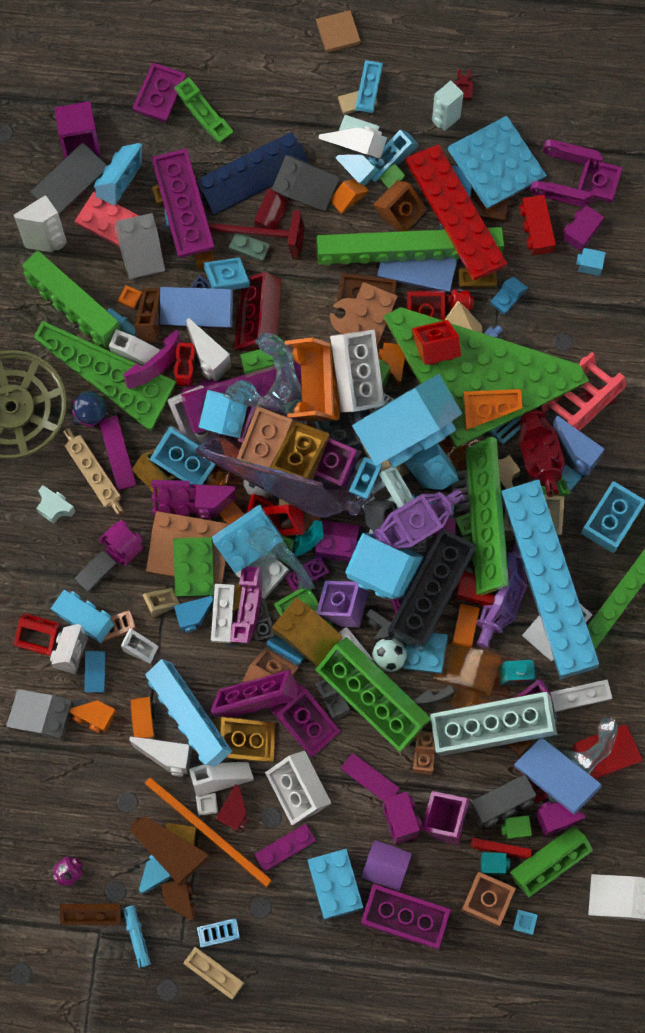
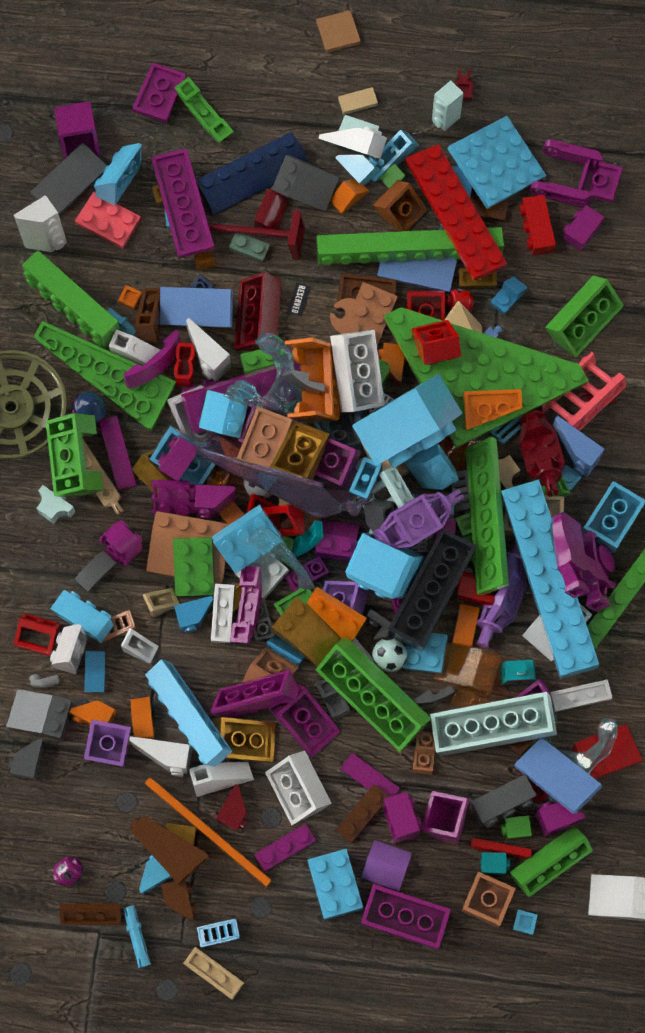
(27, 761): none -> dark grey slope
(46, 682): none -> light grey arm
(70, 475): none -> bright green plate
(107, 743): none -> medium lavender slope
(140, 246): light grey slope -> none
(178, 457): none -> magenta brick
(207, 804): white tile -> none
(226, 274): medium azure tile -> none
(298, 299): none -> black sticker
(300, 380): none -> dark grey slope
(336, 614): none -> orange wing
(362, 813): none -> reddish brown plate
(369, 86): medium azure tile -> none
(582, 558): none -> magenta animal
(585, 315): none -> bright green slope
(591, 261): medium azure brick -> none

